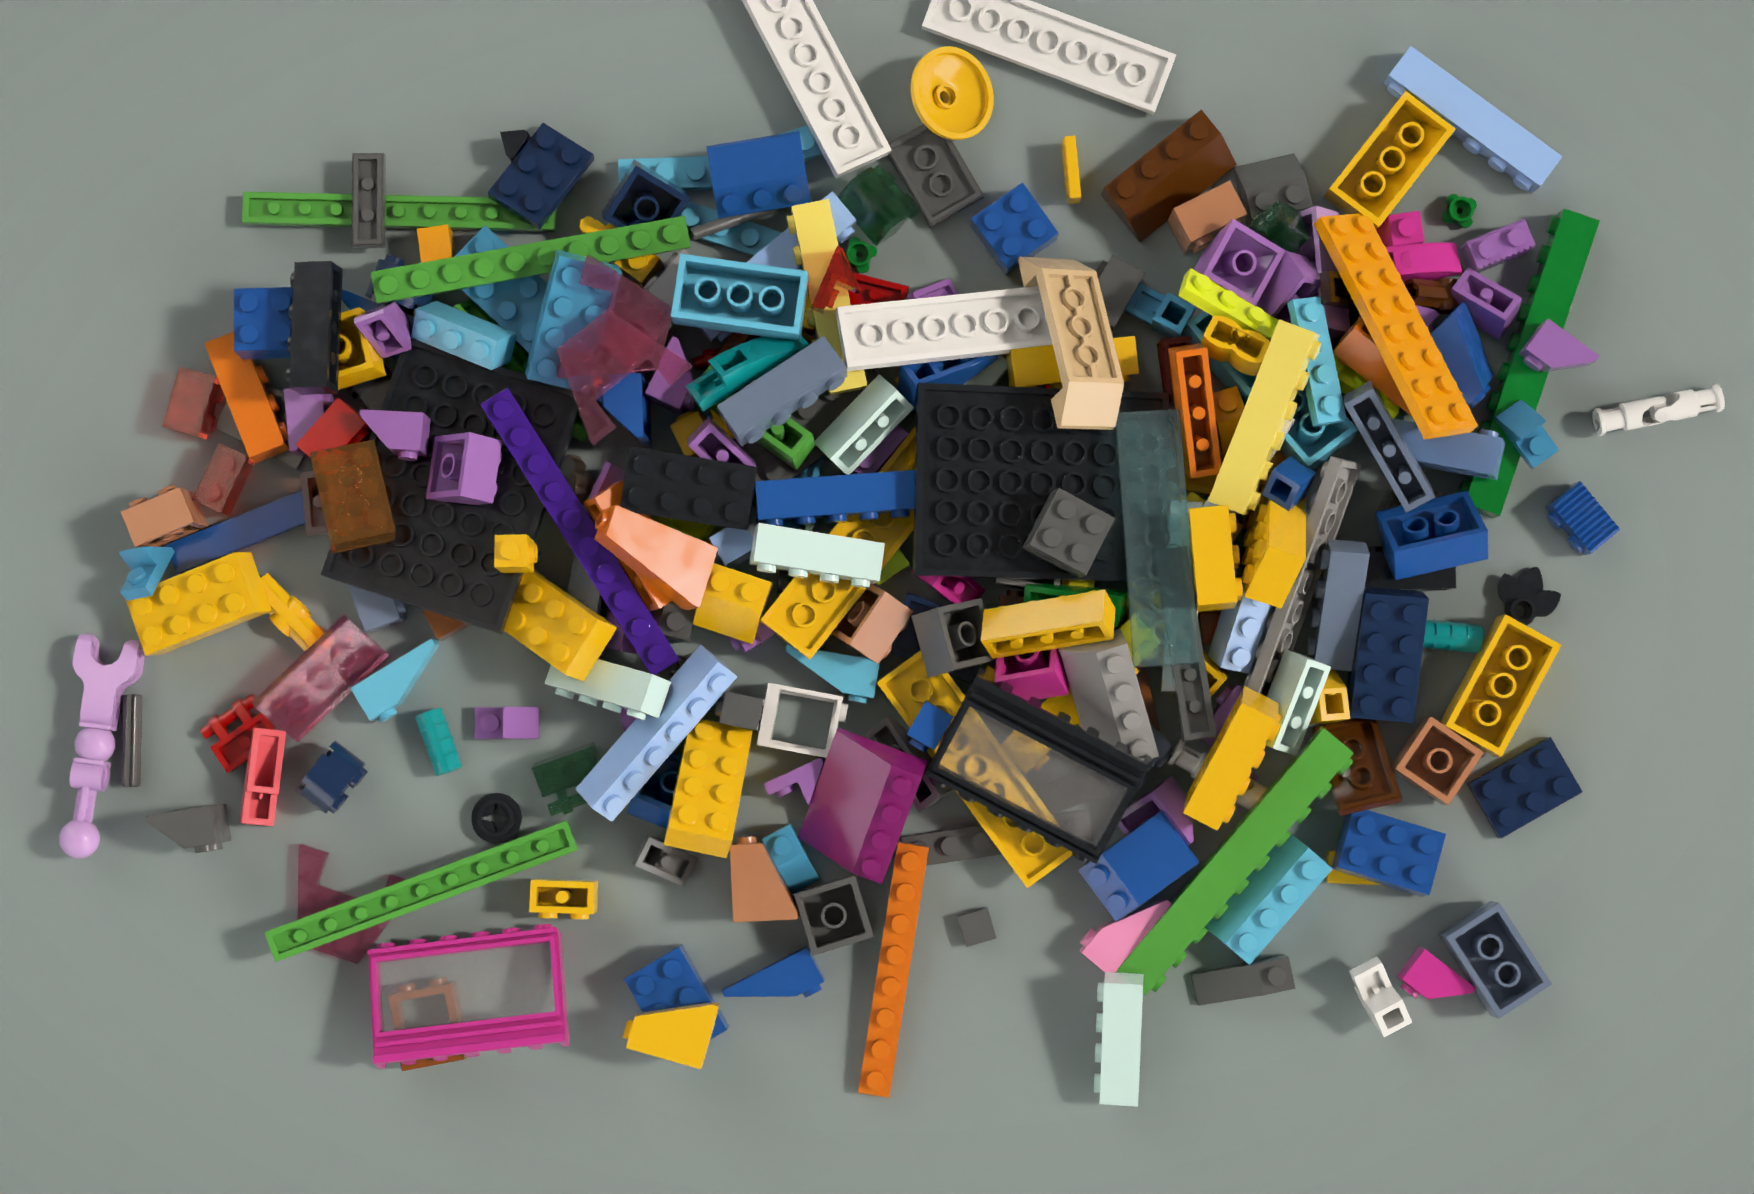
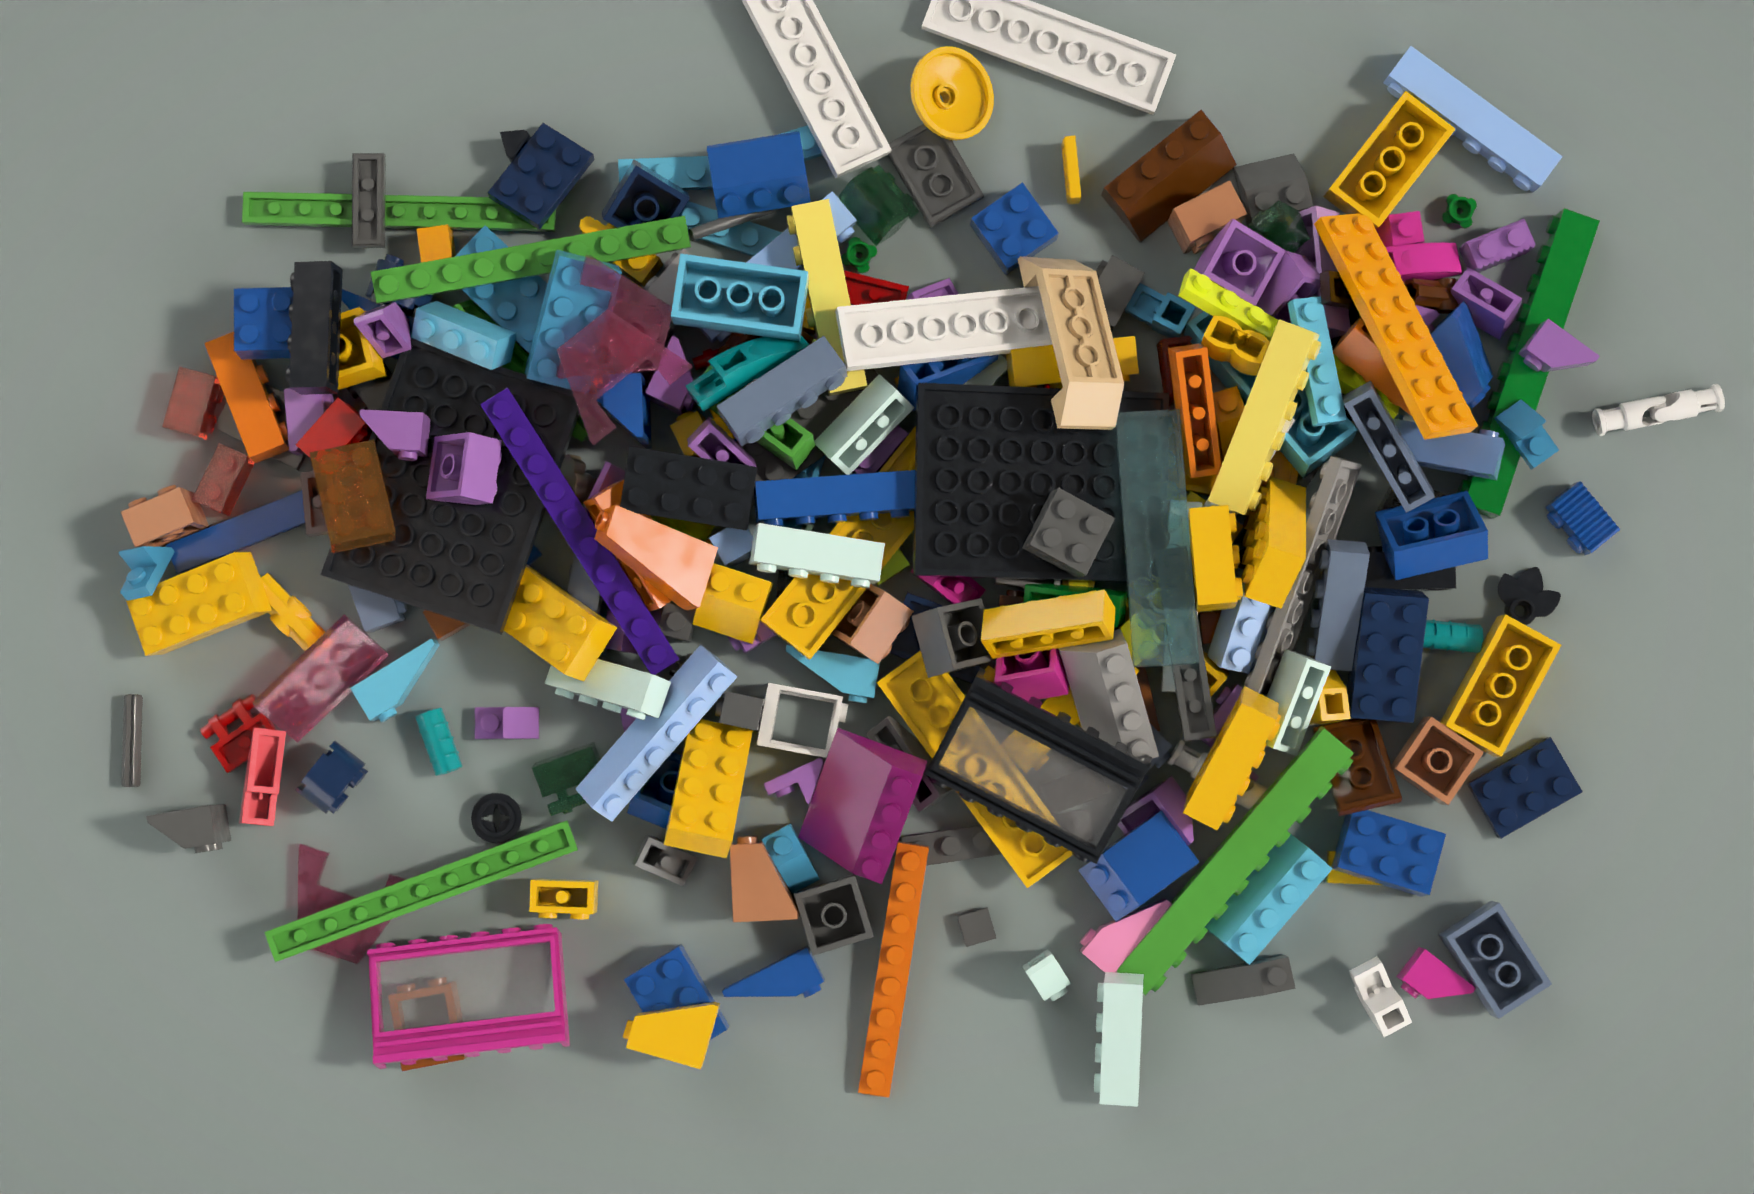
(95, 742): lavender piece -> none
(515, 553): yellow brick -> none
(839, 274): clear red slope -> none
(928, 727): blue brick -> none
(1047, 976): none -> light aqua slope
(1289, 483): blue brick -> none

